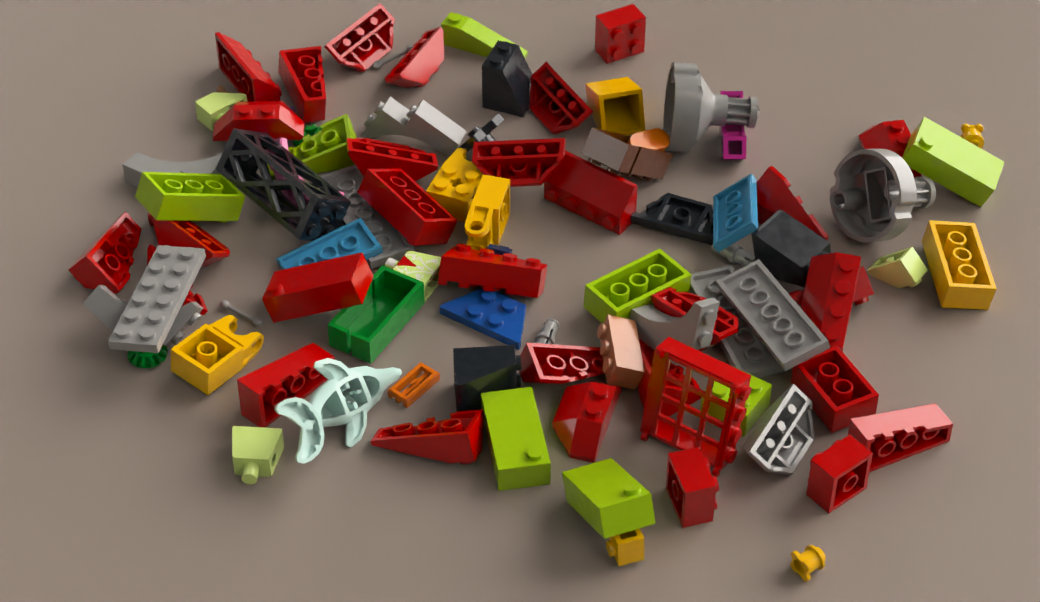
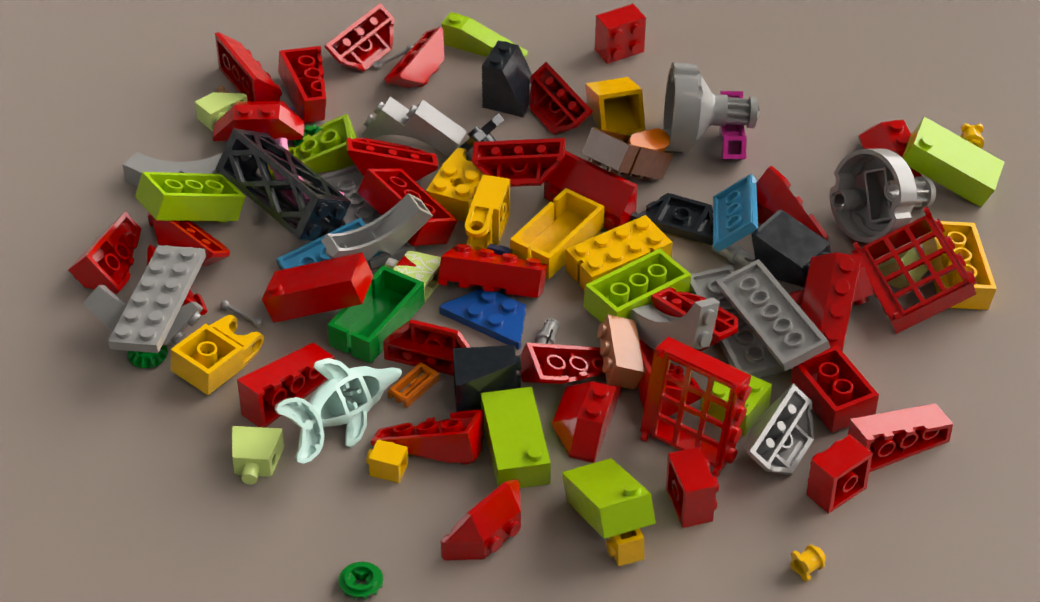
(360, 571): none -> green gear
(383, 234): none -> light grey arch
(387, 461): none -> yellow brick
(424, 343): none -> red wedge
(485, 525): none -> red wedge
(557, 227): none -> yellow piece
(614, 250): none -> yellow piece
(927, 308): none -> red window

